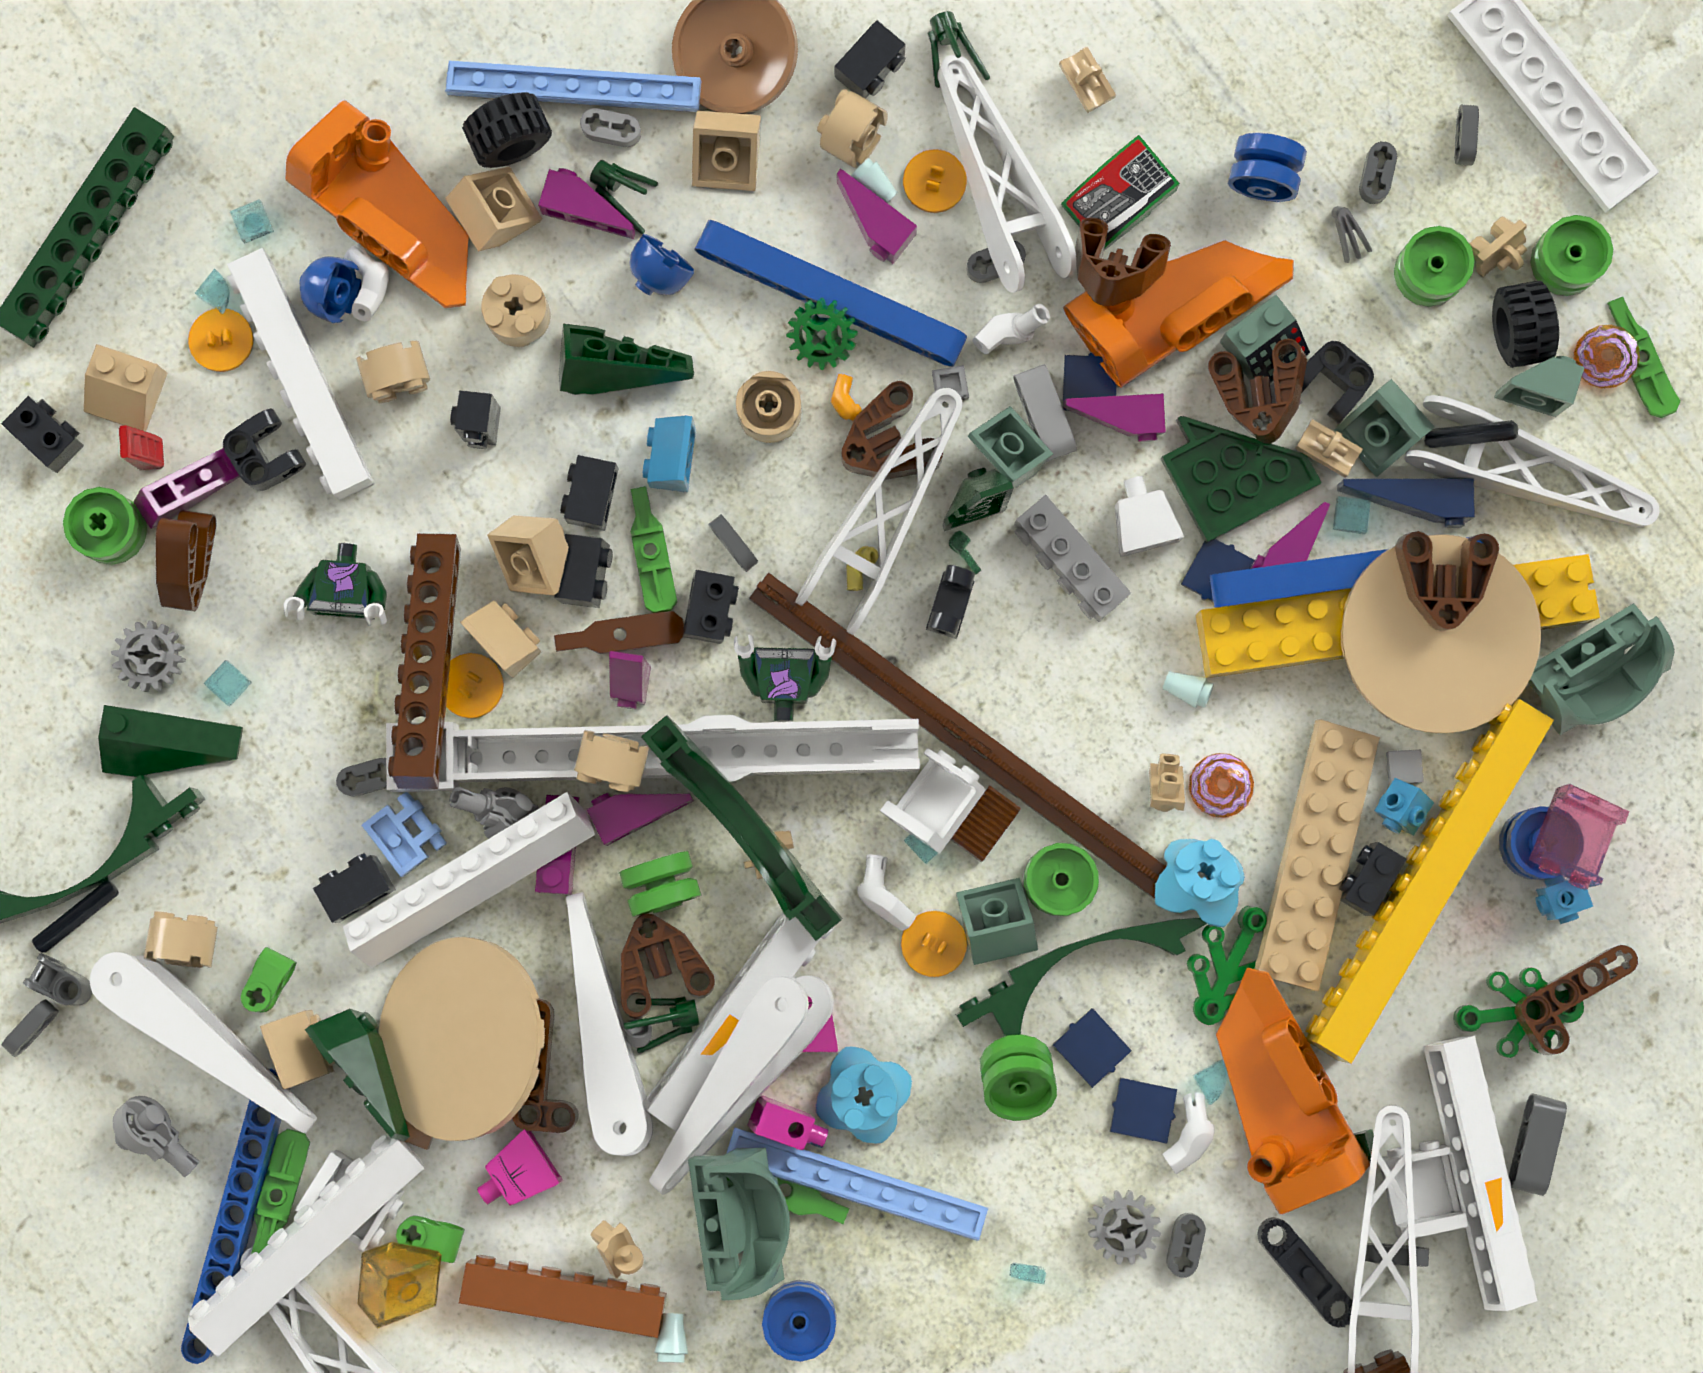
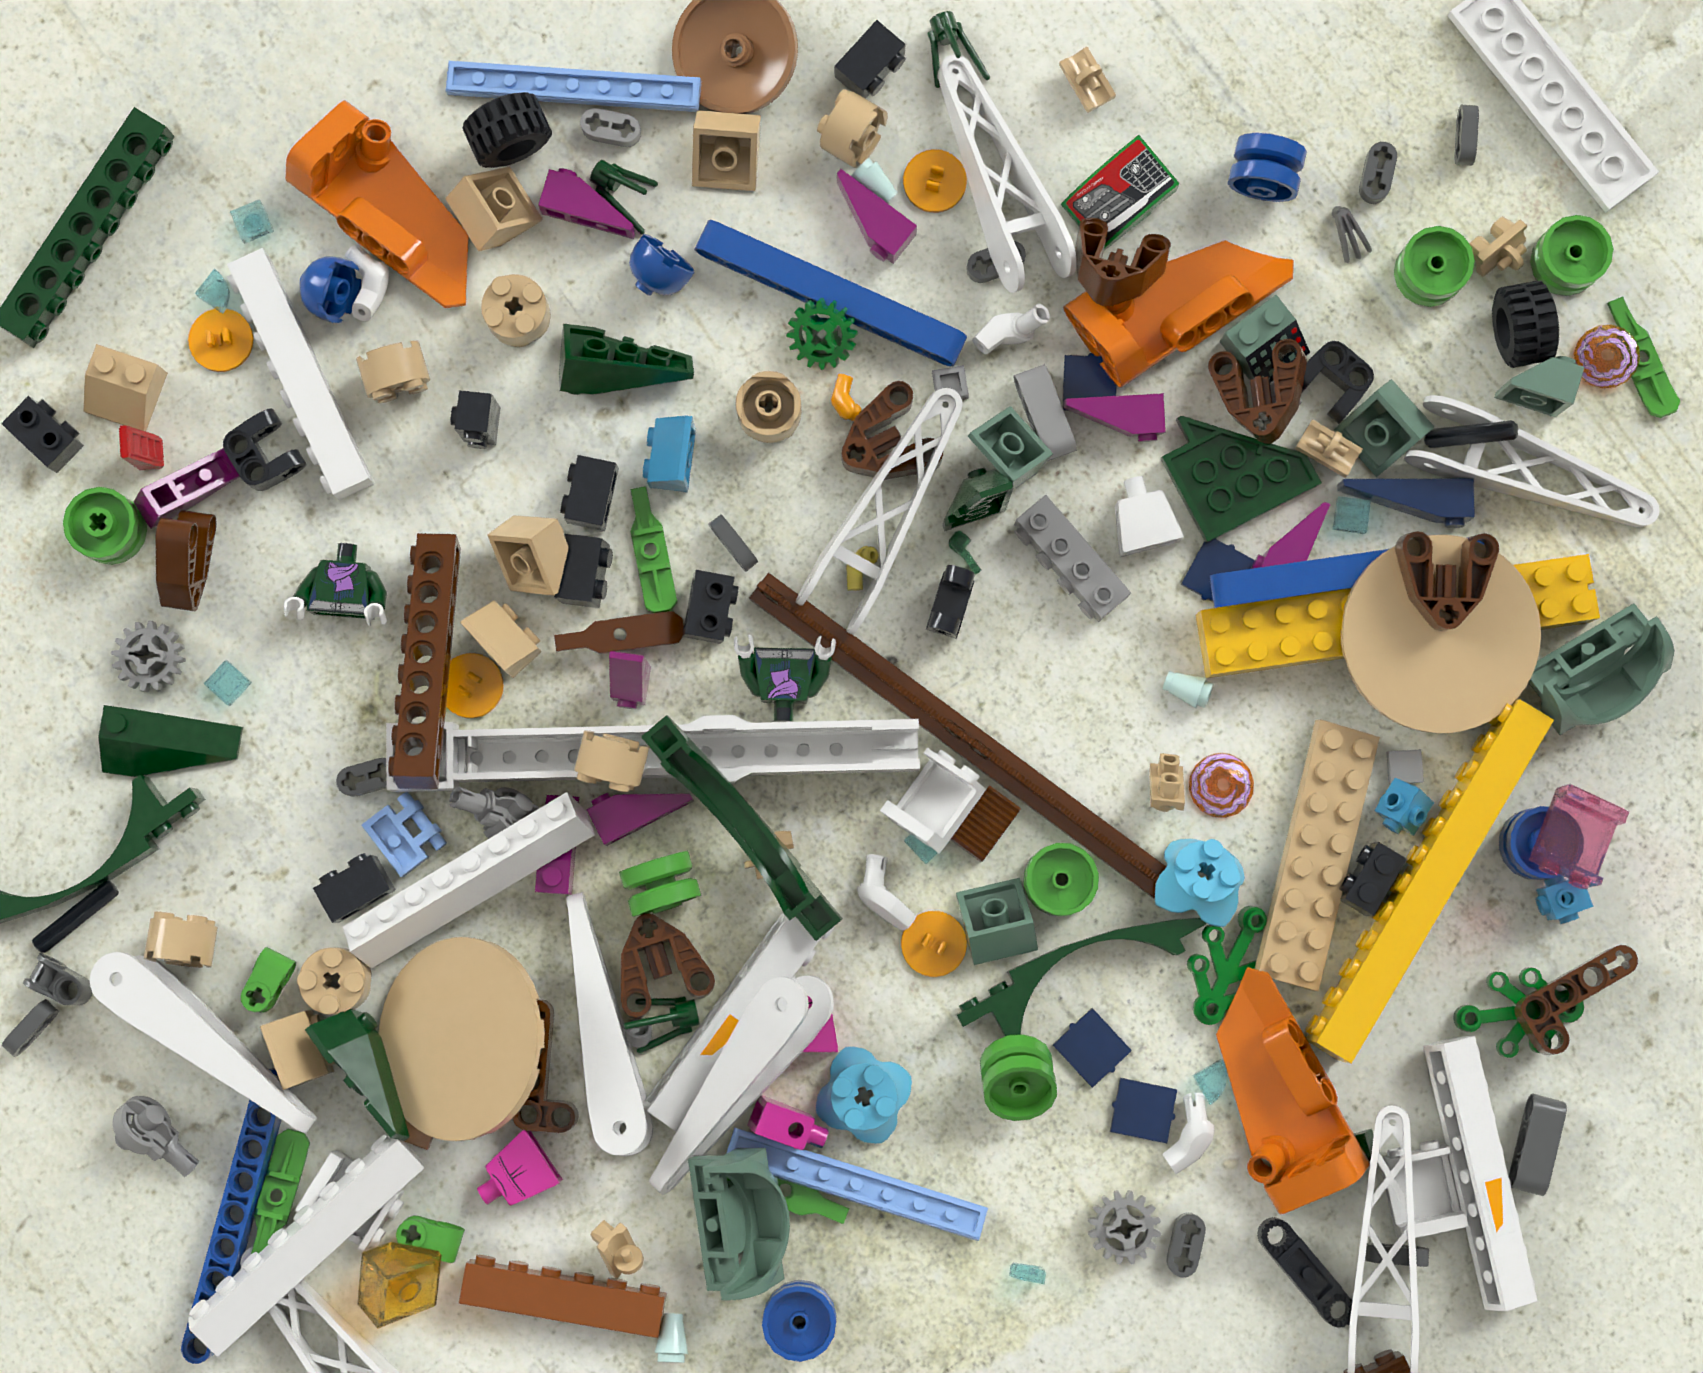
(316, 978): none -> tan brick

